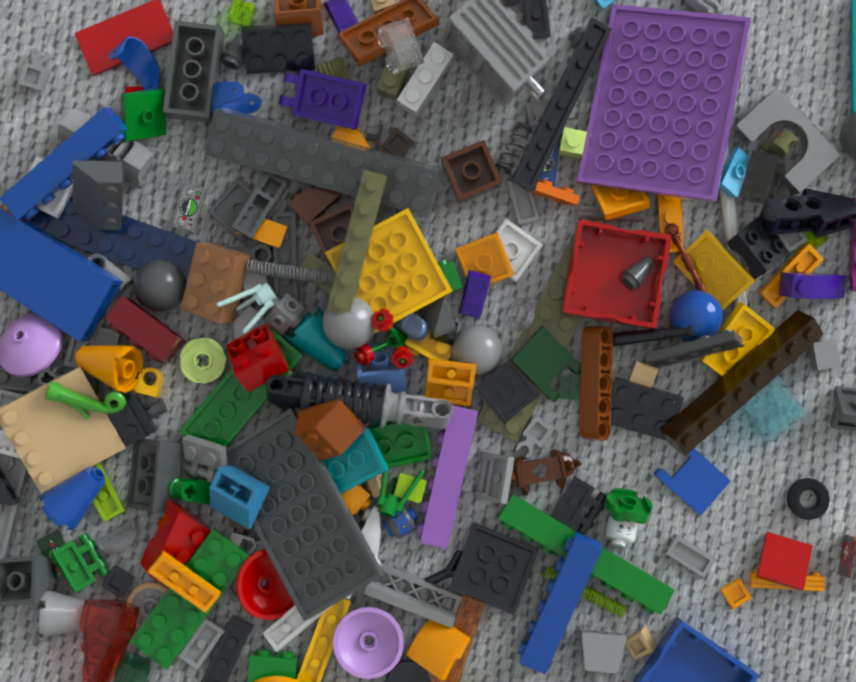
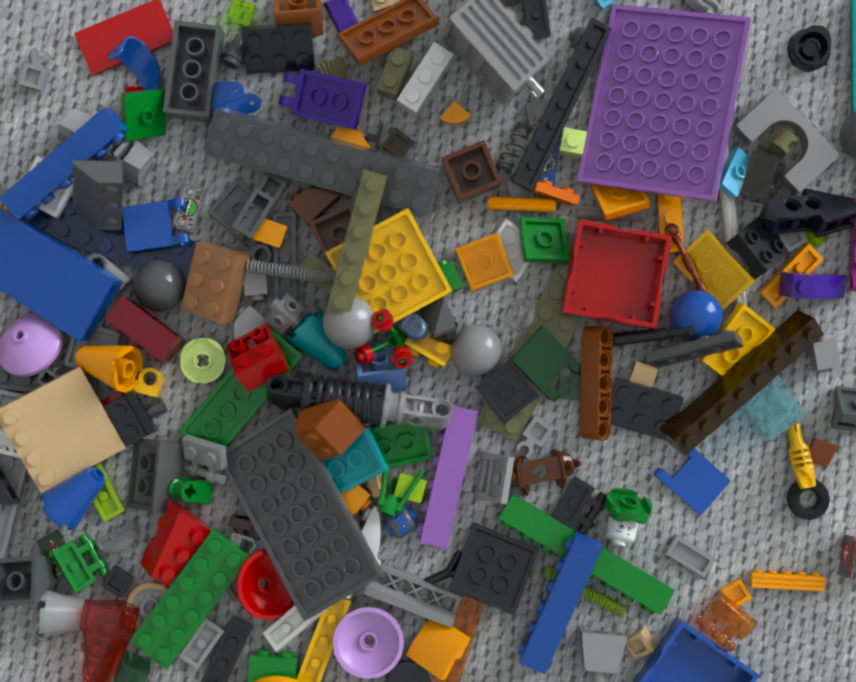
(82, 403): bright green plant -> none
(149, 225): none -> blue flag
(184, 581): light orange plate -> none
(237, 495): dark azure slope -> none
(261, 294): light aqua plant -> none
(400, 46): clear brick -> none
(450, 381): light orange slope -> none
(455, 114): none -> light orange tile
(474, 294): dark purple tile -> none
(521, 204): none -> light orange axle
(544, 240): none -> green plate
(637, 273): dark grey cone -> none
(730, 616): none -> clear orange plate
(784, 561): red tile -> none
(801, 458): none -> yellow hinge
(815, 44): none -> black hat
(822, 451): none -> dark orange slope

